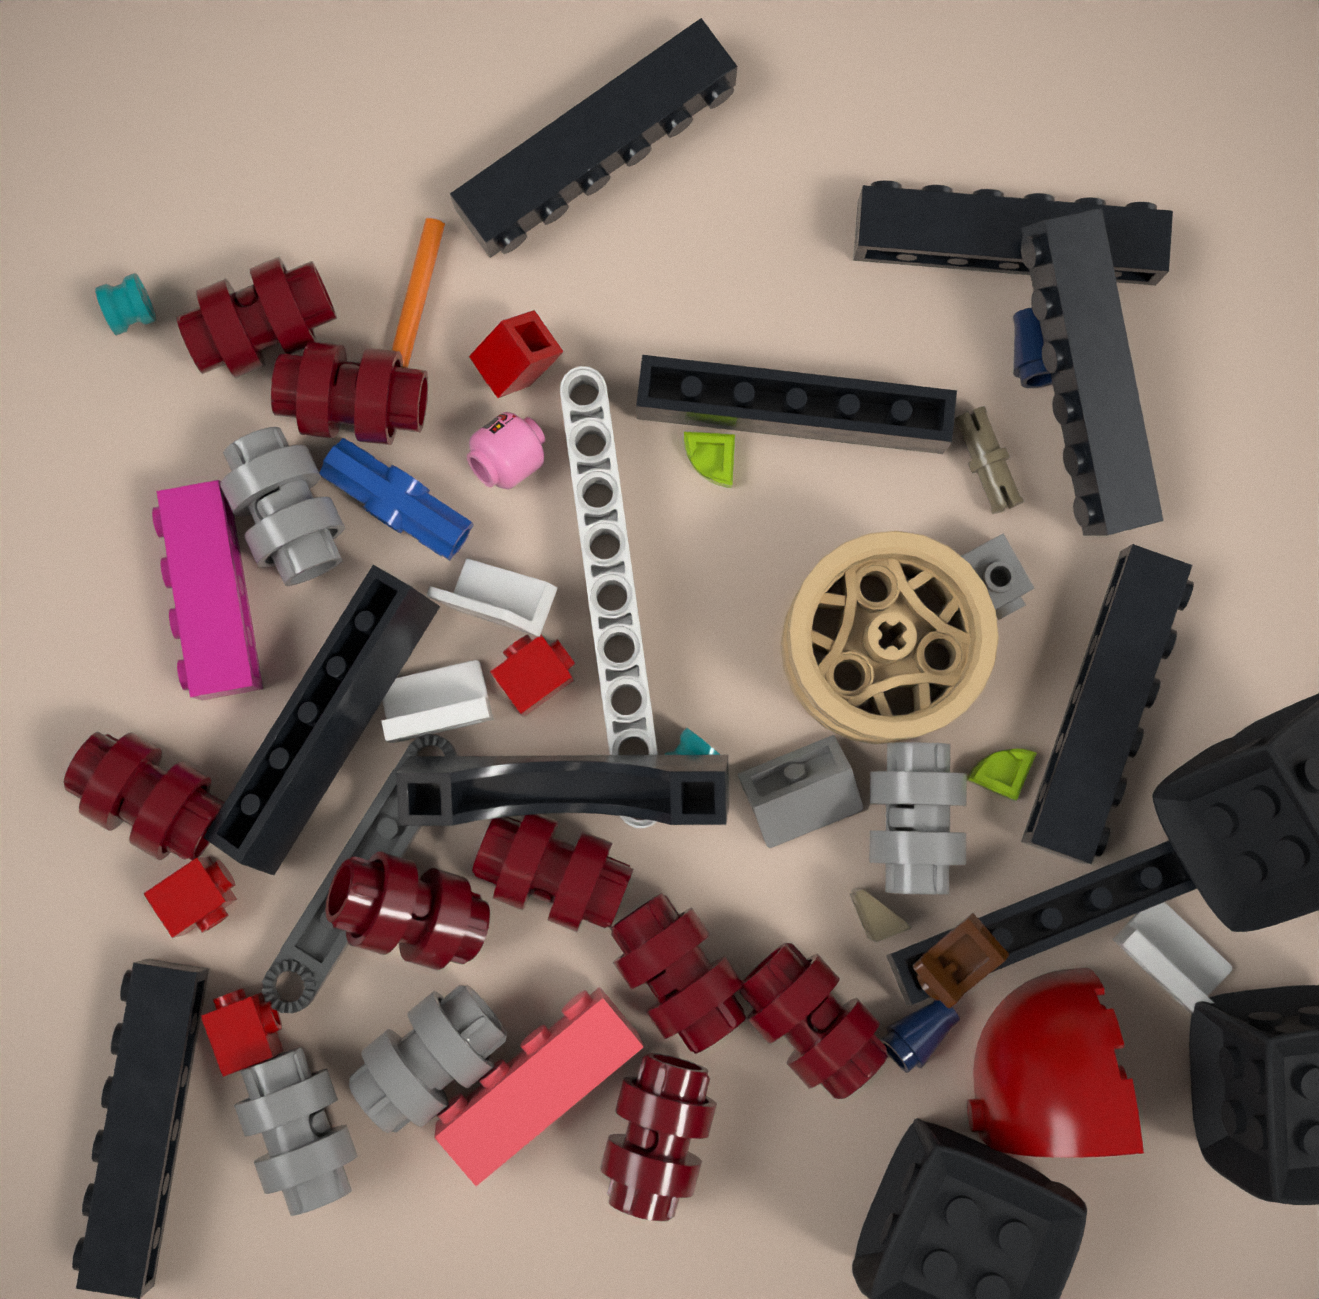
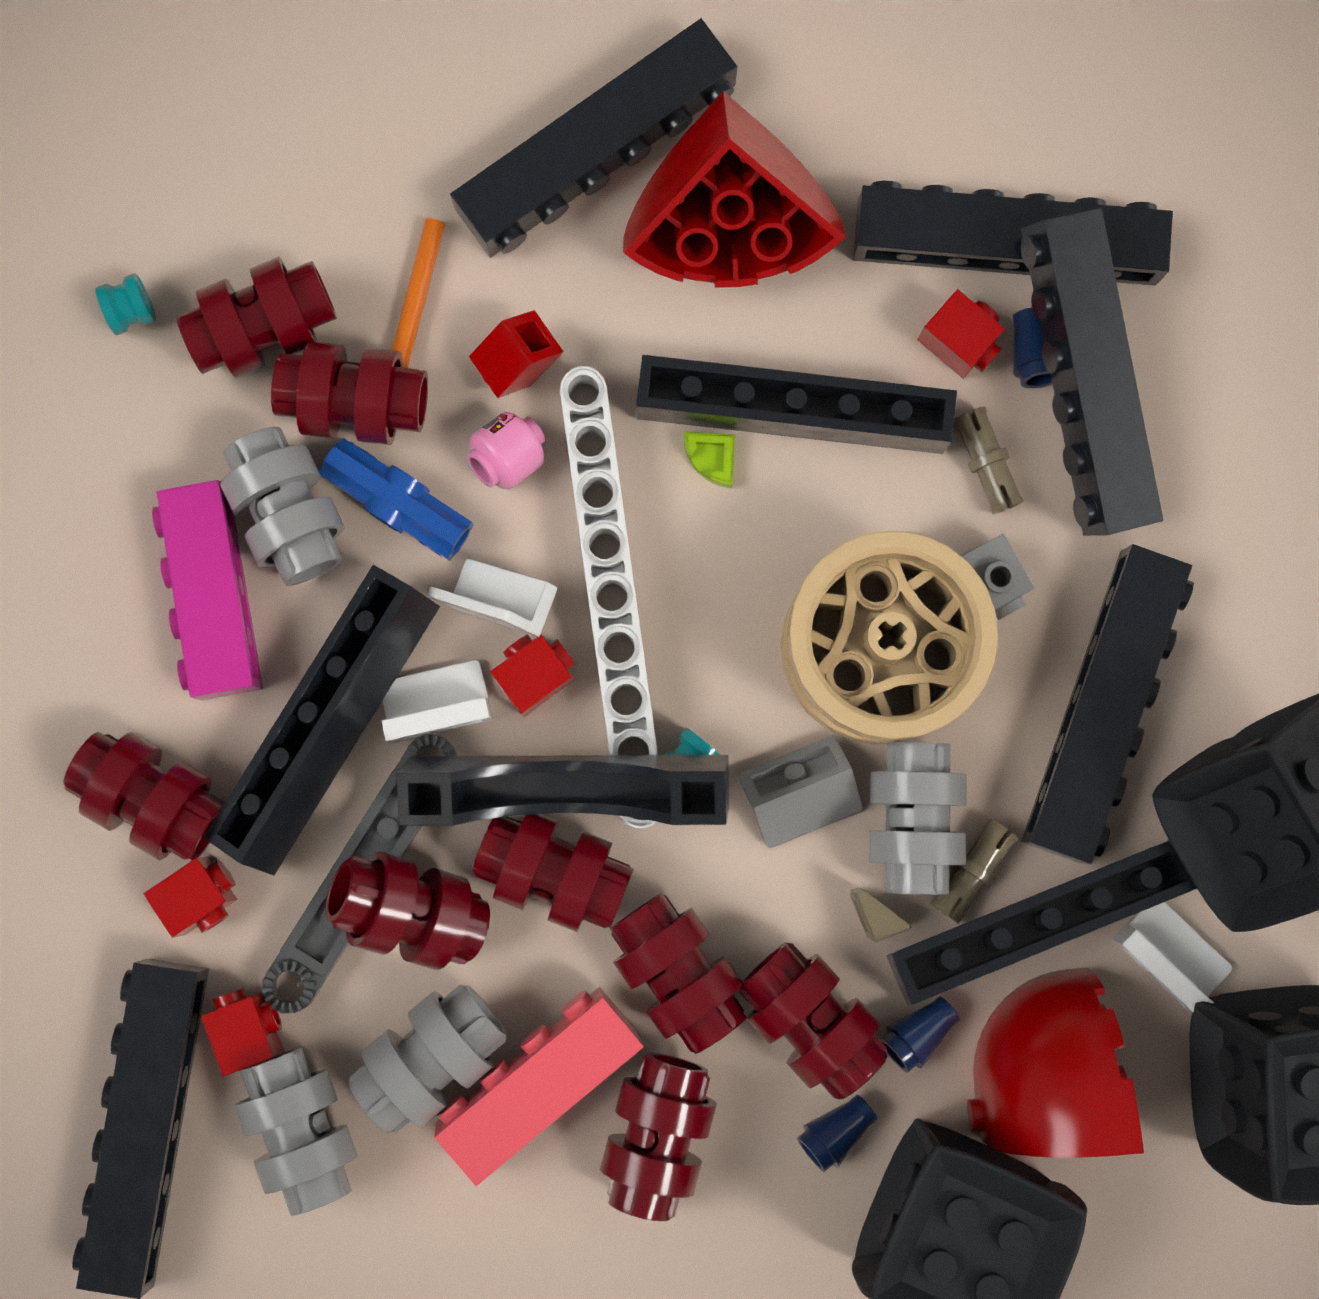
(730, 206): none -> red brick
(835, 1133): none -> dark blue cone
(959, 961): reddish brown bracket -> none
(963, 334): none -> red brick
(977, 872): none -> dark tan pin
(1003, 772): lime tile -> none

